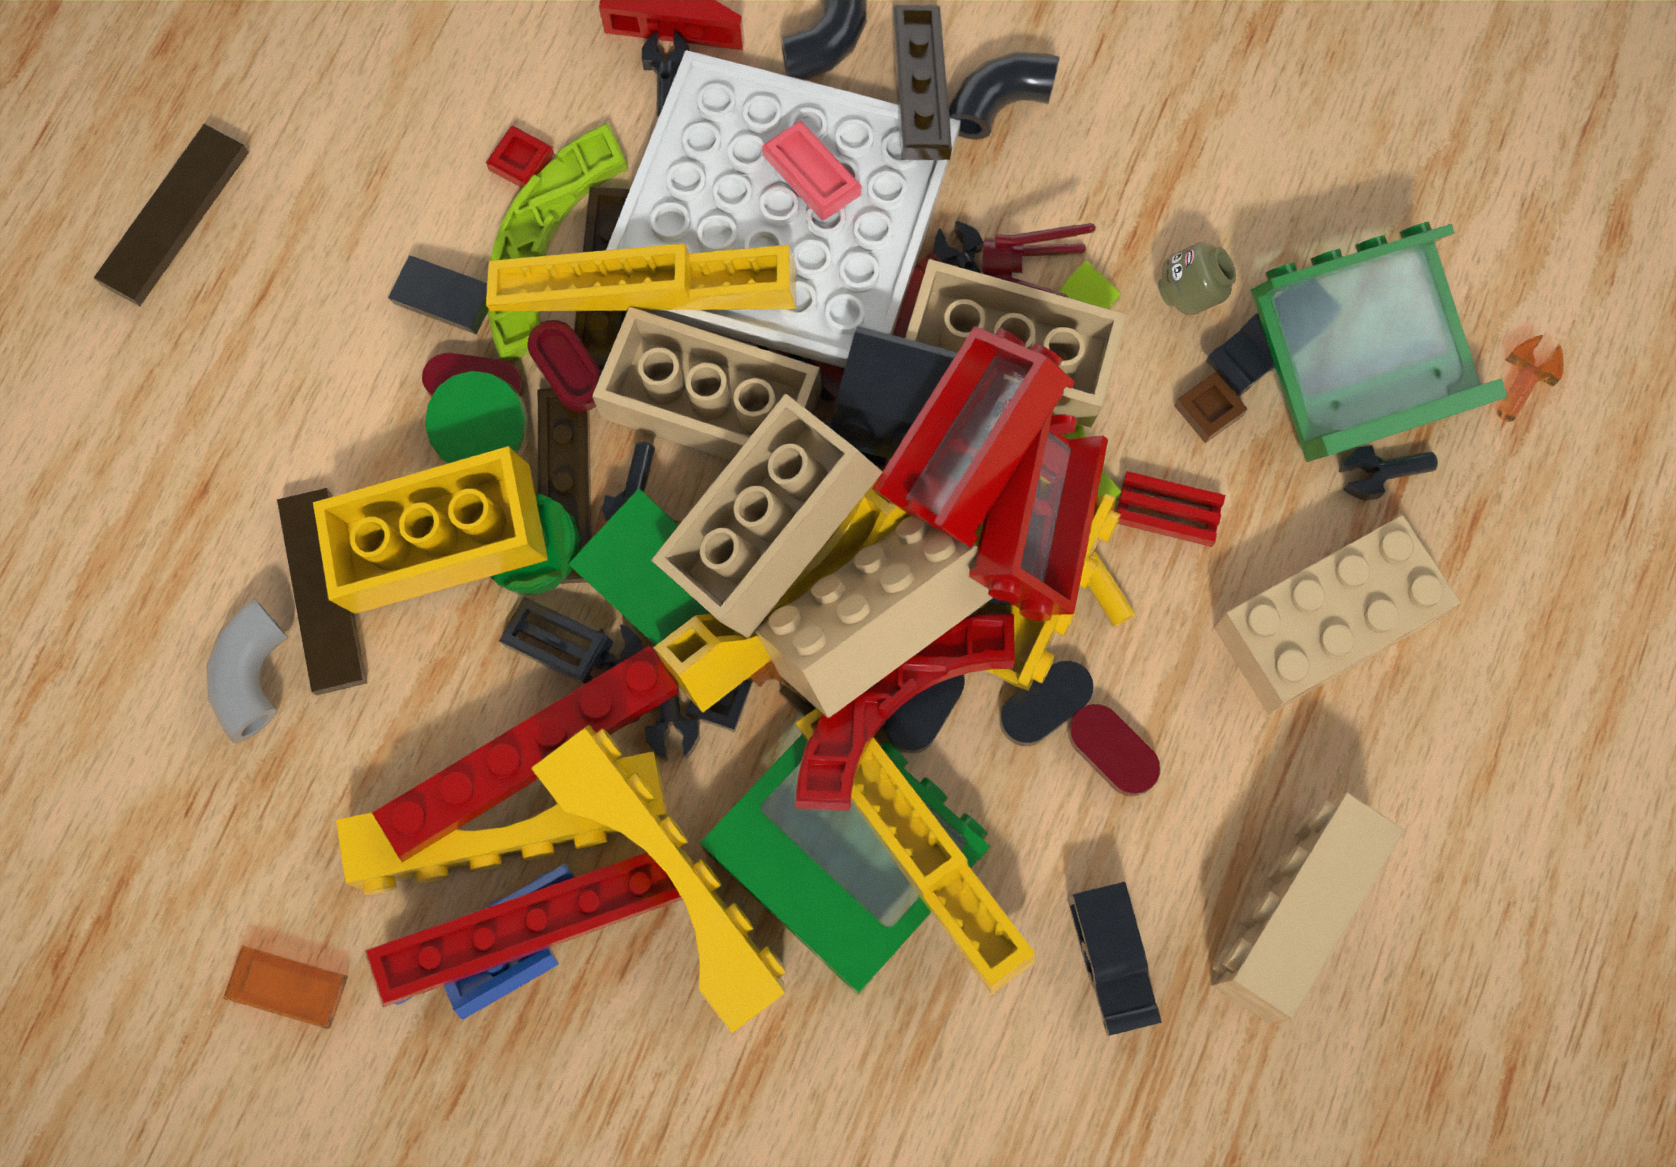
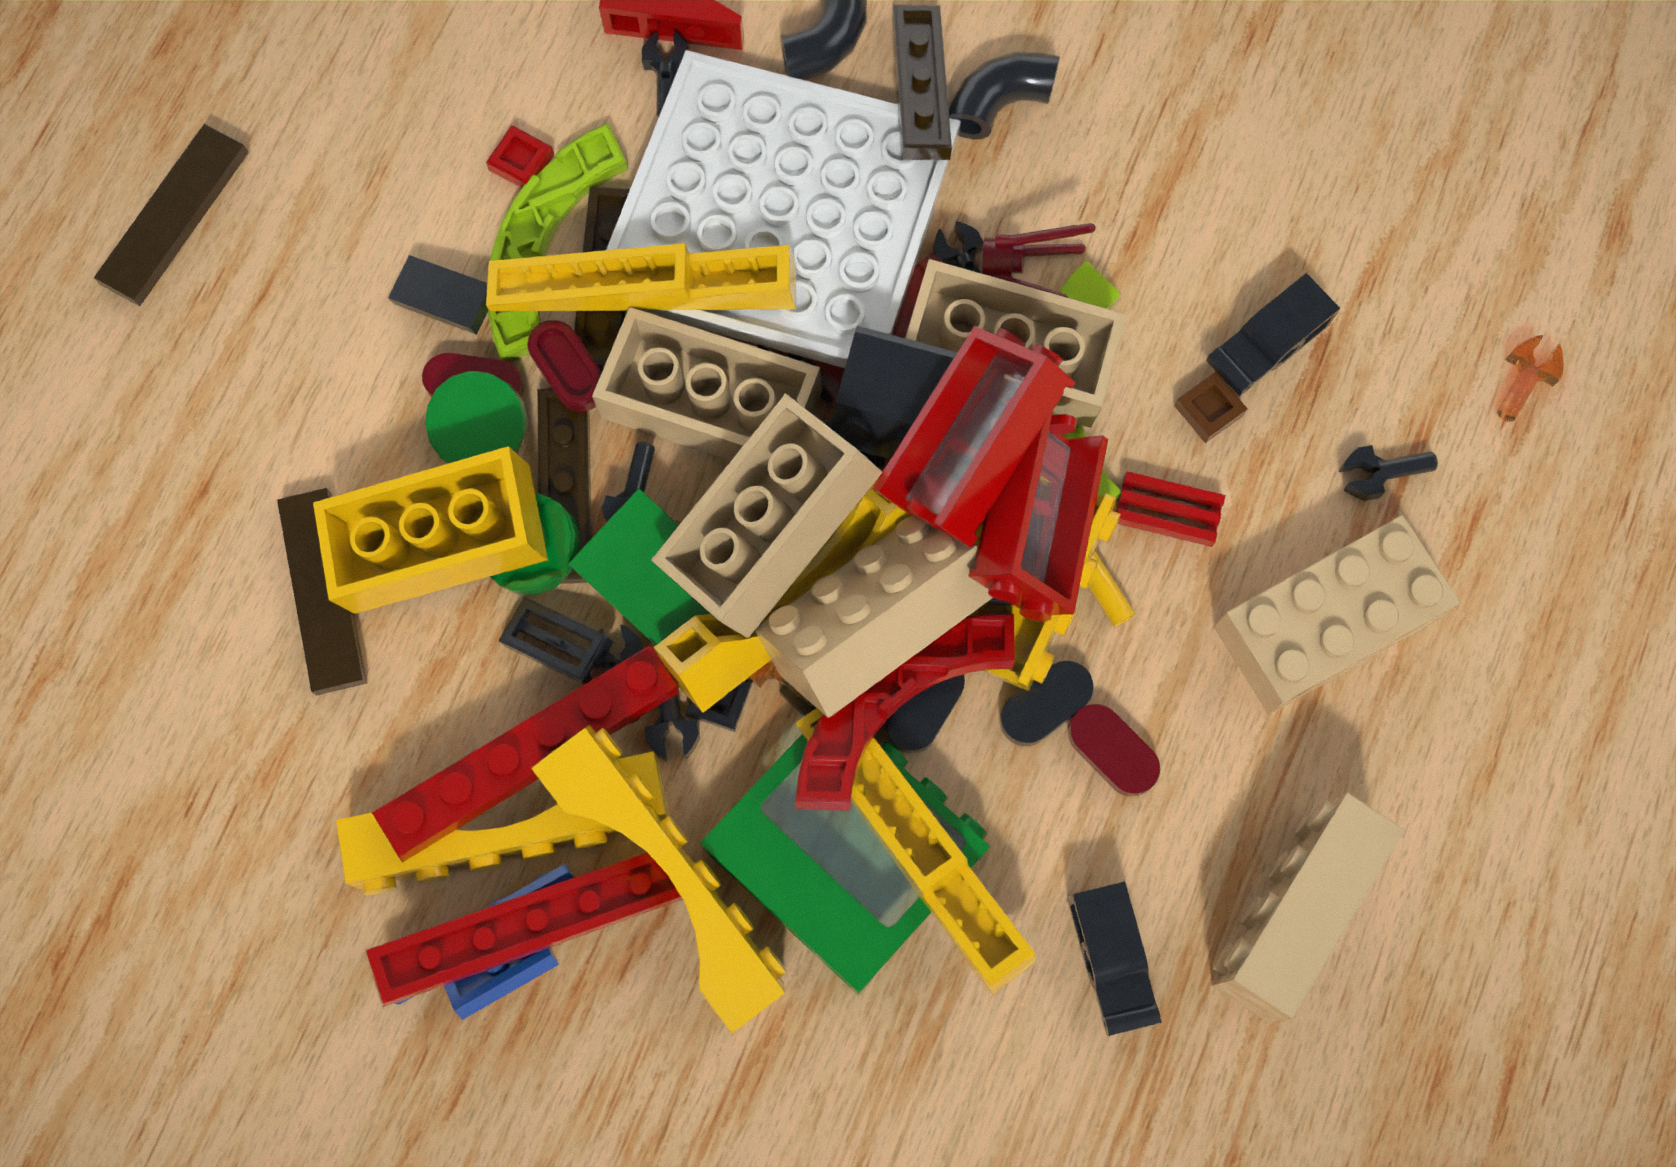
(236, 669): light grey cylinder -> none
(285, 987): clear orange tile -> none
(811, 170): coral tile -> none
(1197, 278): olive head -> none
(1369, 342): clear light blue panel -> none

